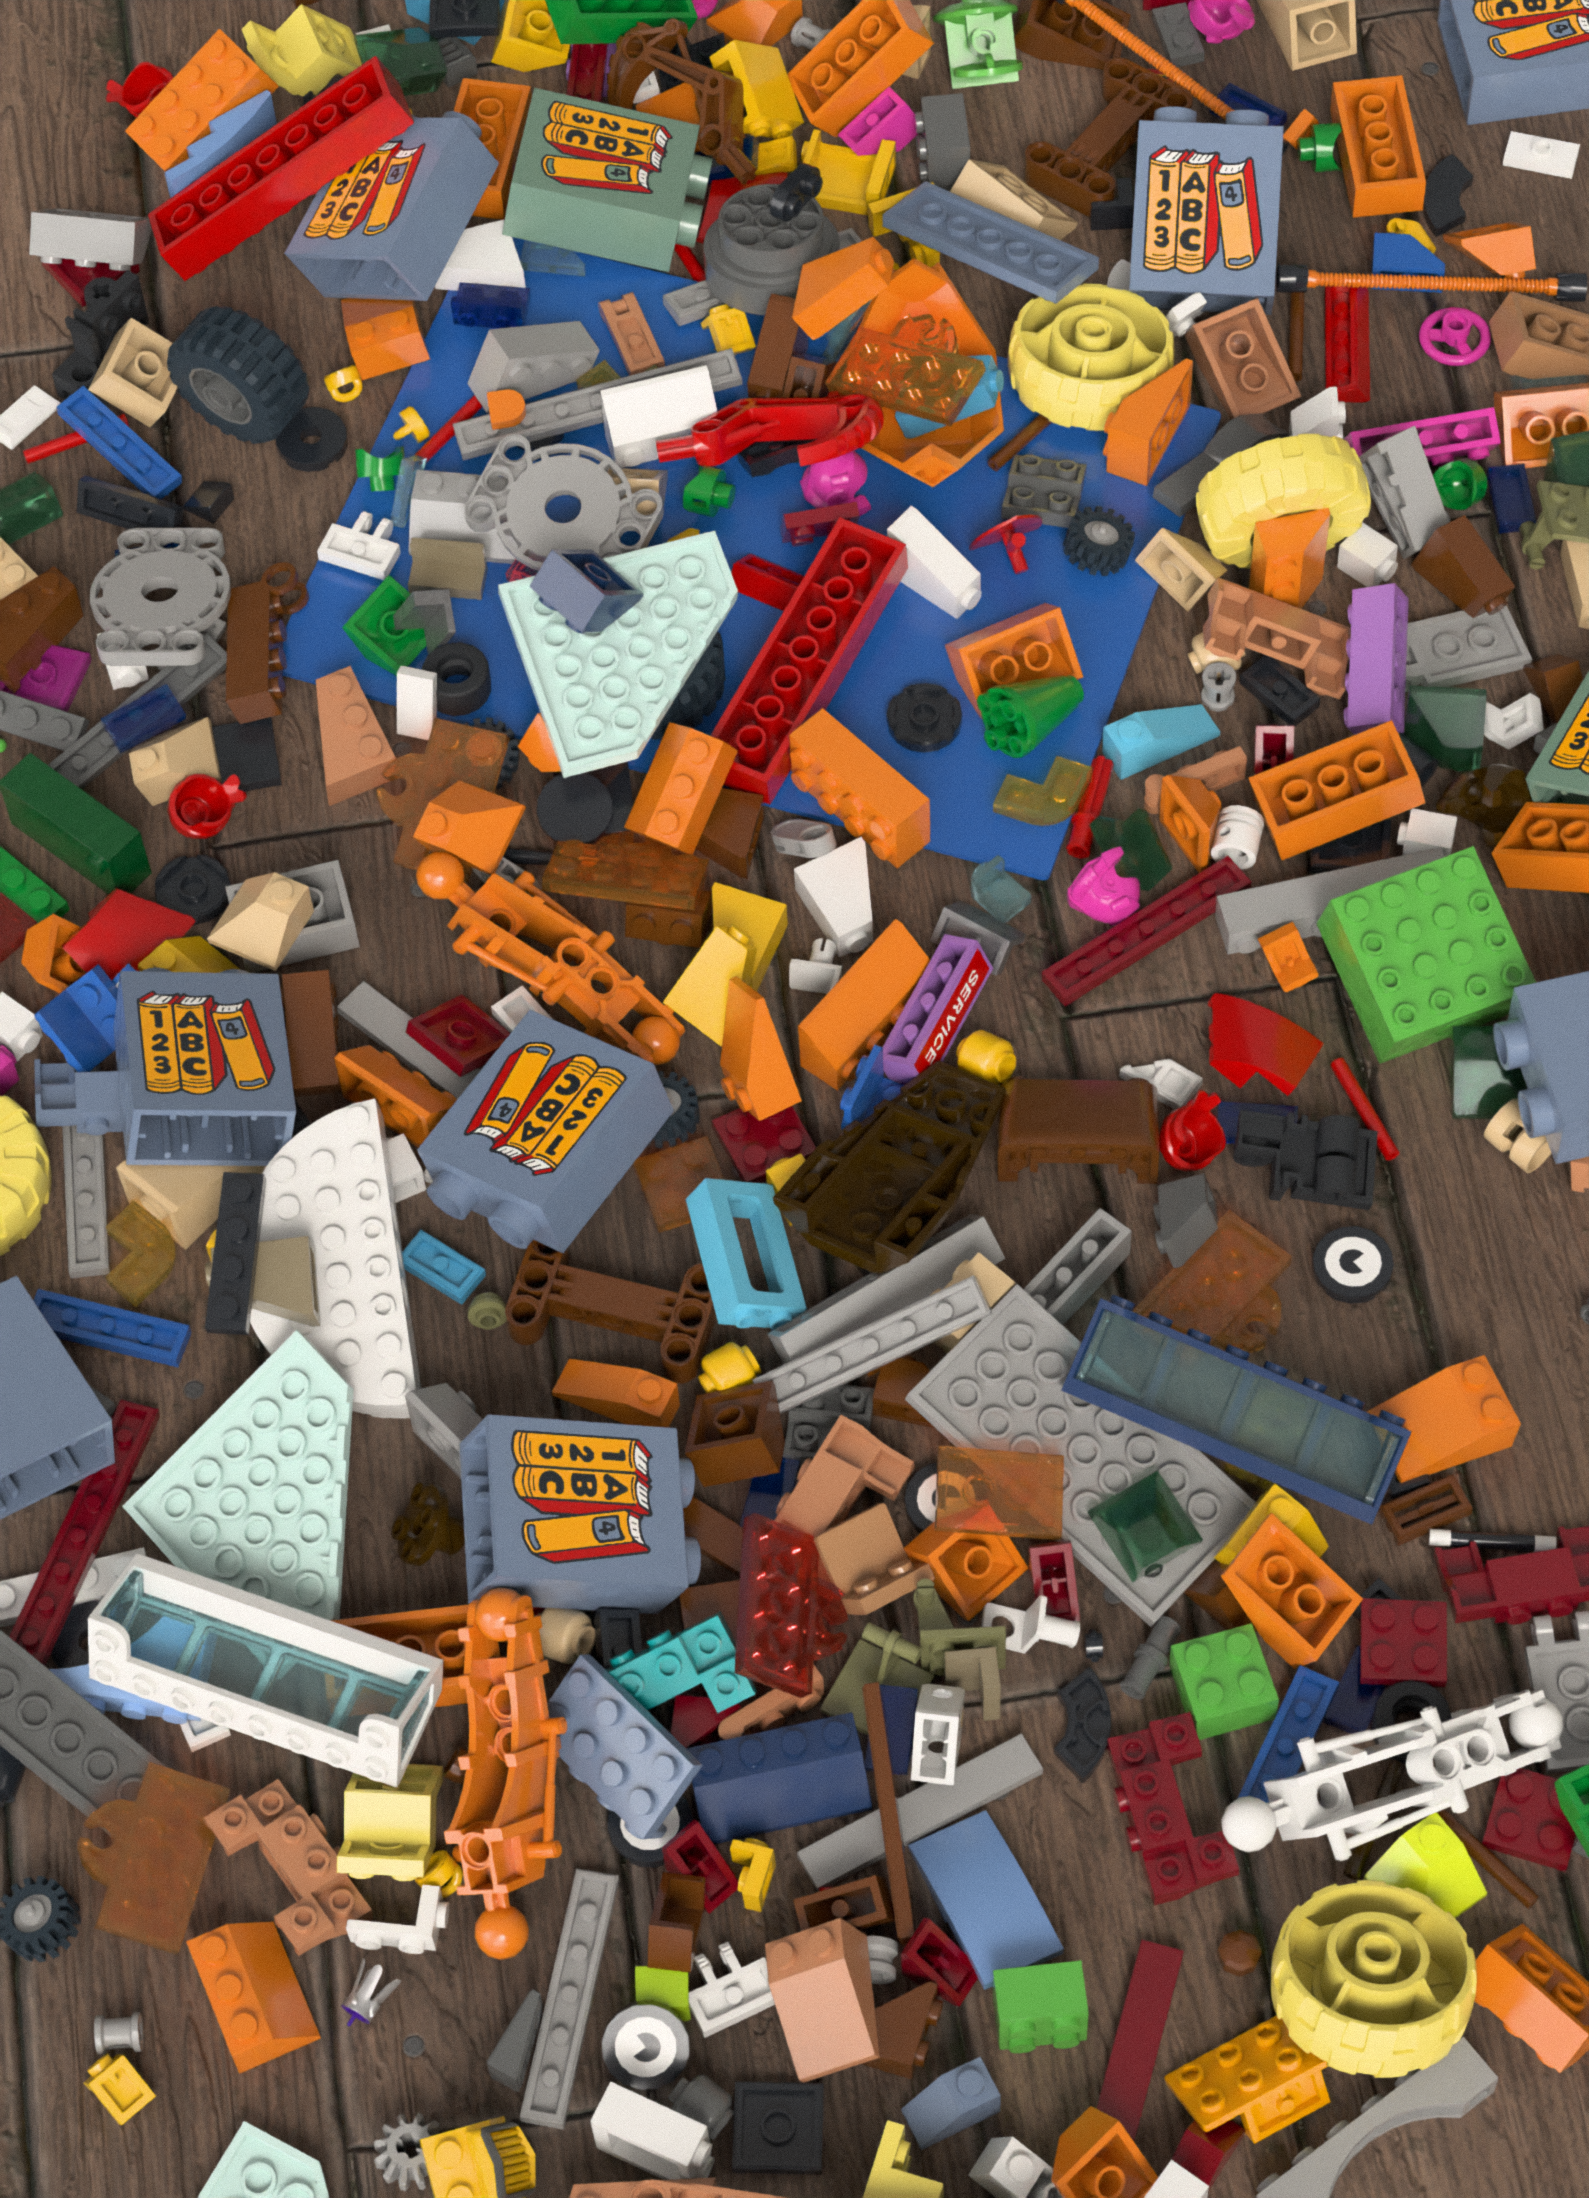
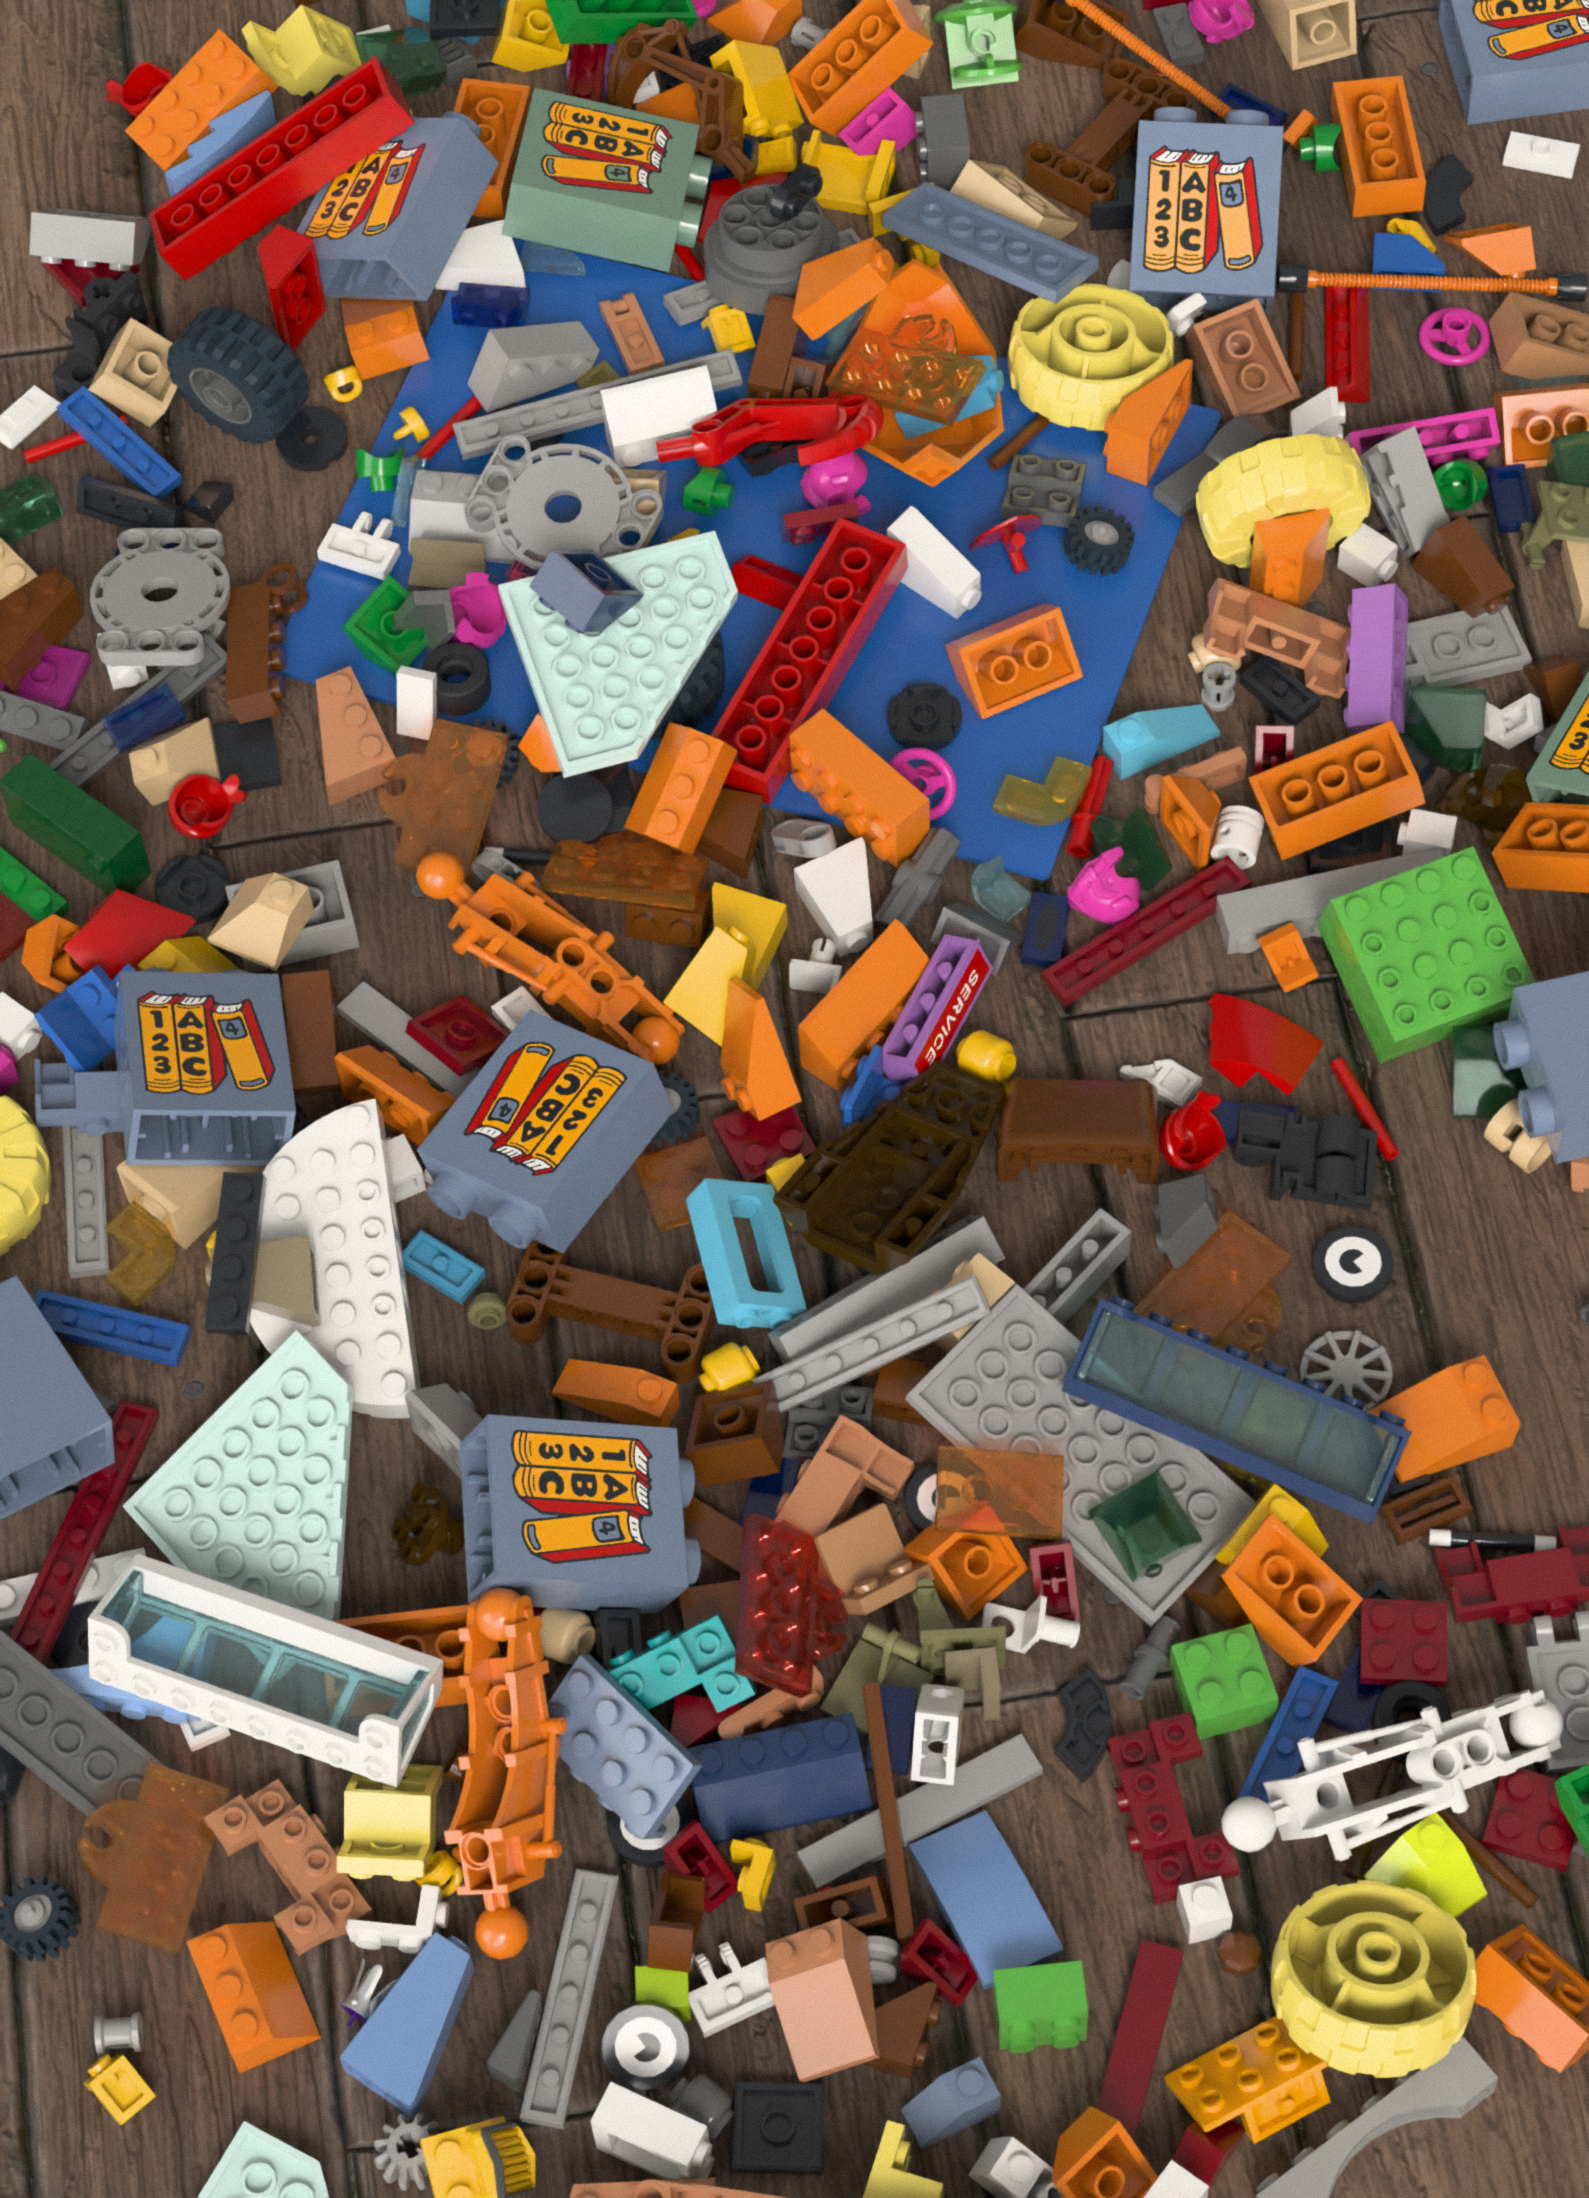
(291, 283): none -> red slope
(410, 2027): none -> medium blue slope
(470, 825): orange slope -> none
(477, 612): none -> dark pink helmet
(506, 408): orange tile -> none
(918, 879): none -> dark grey piece
(935, 776): none -> dark pink piece
(1026, 712): green cone -> none
(1046, 930): none -> clear blue tile
(1093, 1645): black piece -> none
(1180, 566): tan slope -> none
(1204, 1909): none -> white brick
(1347, 1371): none -> light grey wheel

